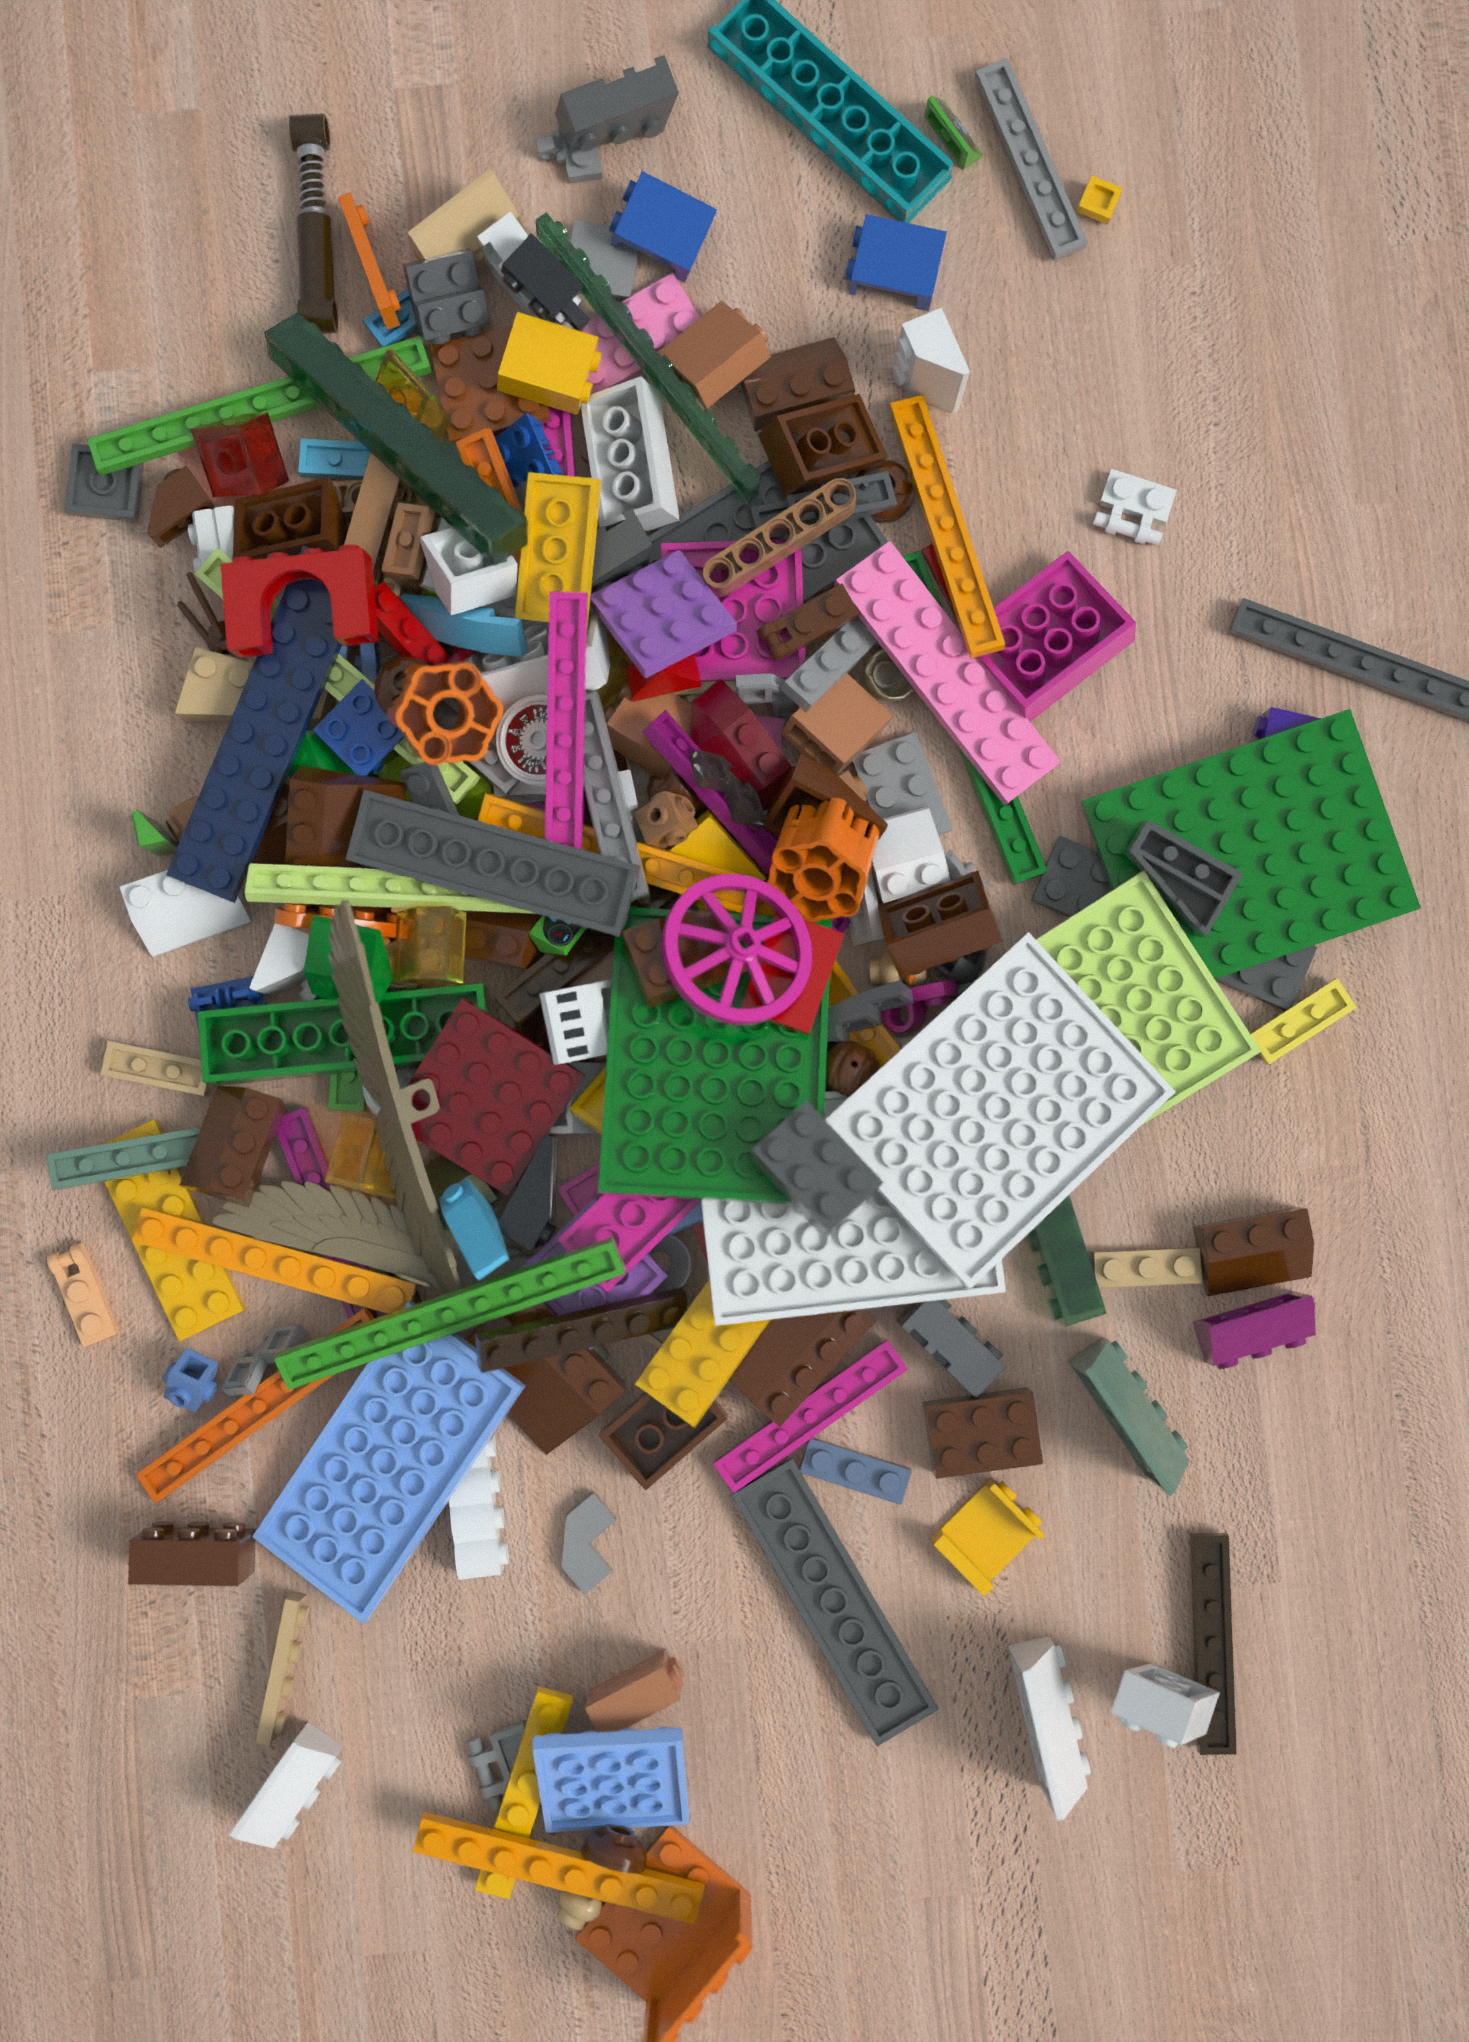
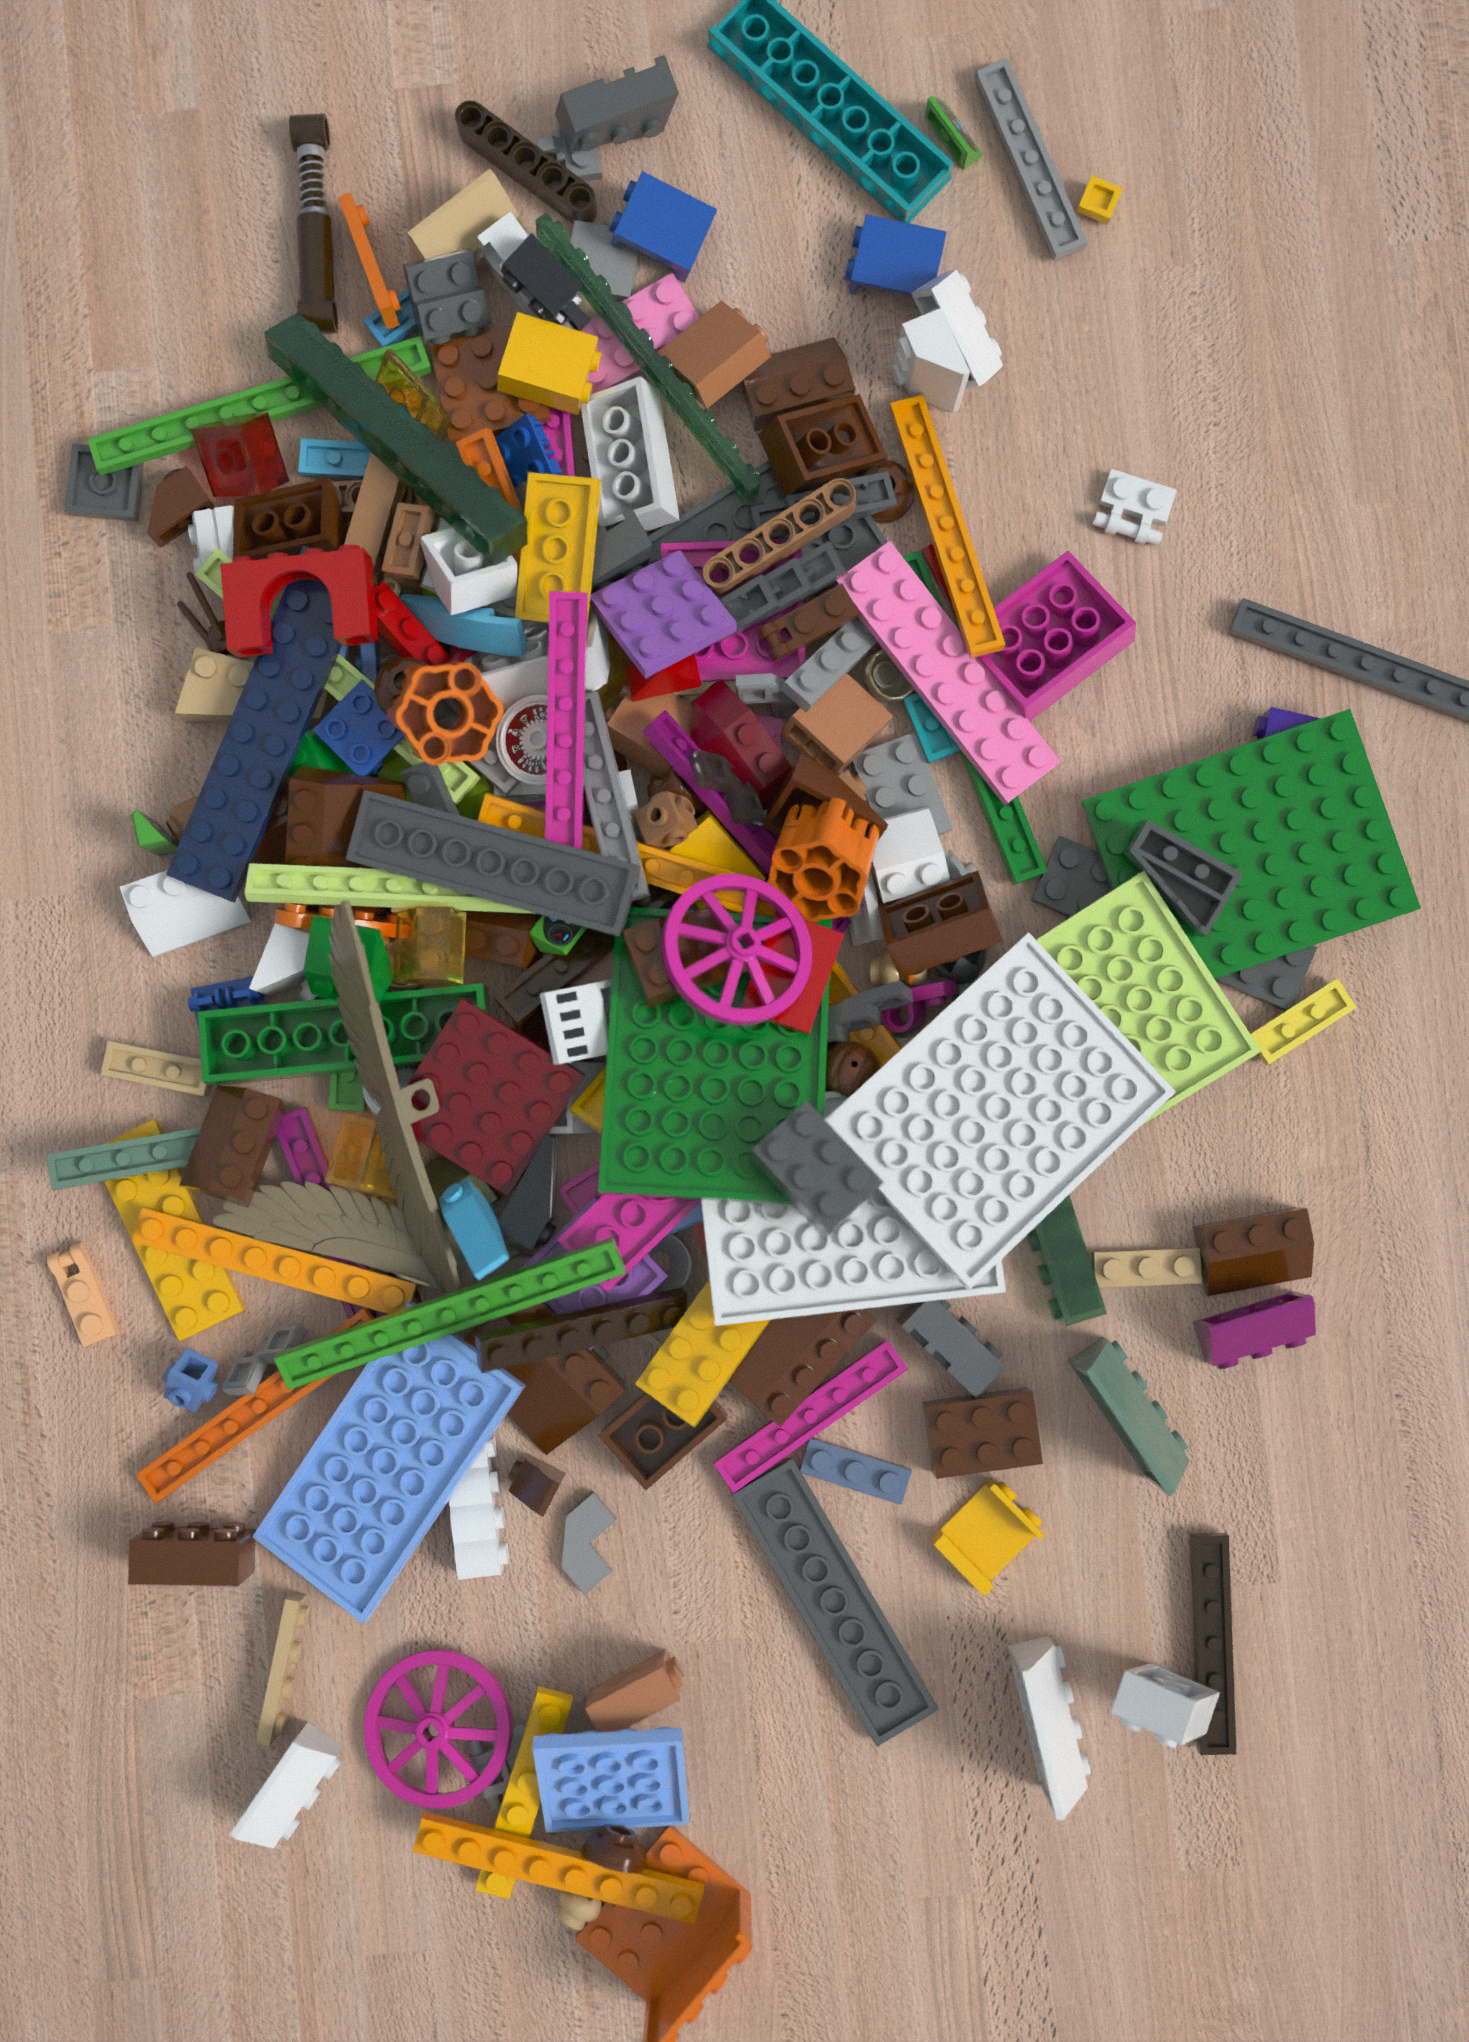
(443, 1723): none -> dark pink wheel
(520, 149): none -> dark brown beam
(535, 1483): none -> reddish brown slope
(783, 587): none -> dark grey slope
(931, 734): none -> teal plate
(966, 322): none -> white slope

